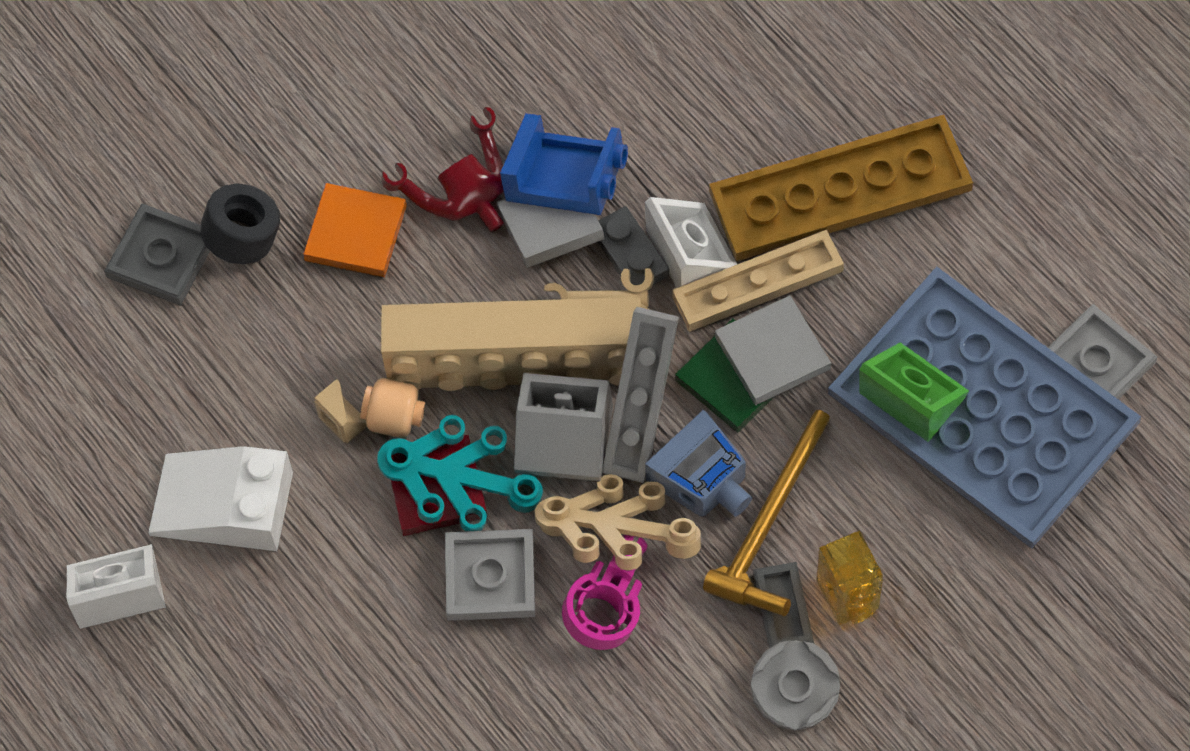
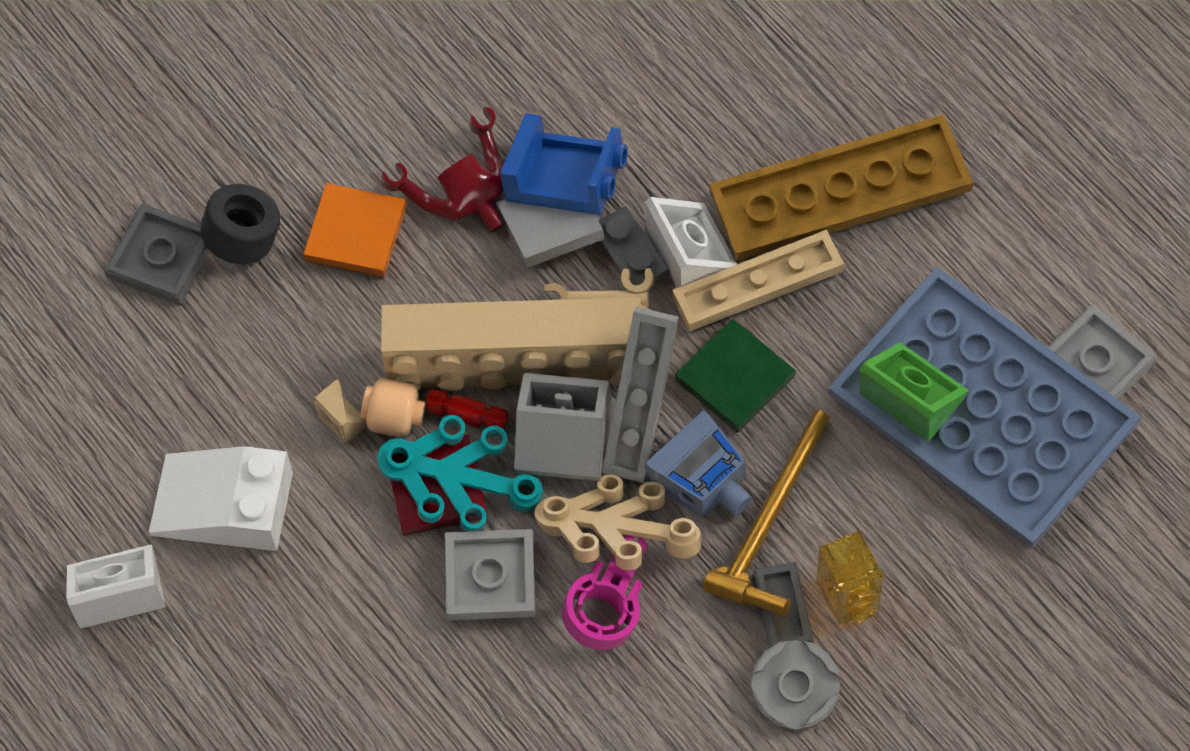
(469, 410): none -> red axle
(772, 350): light grey tile -> none

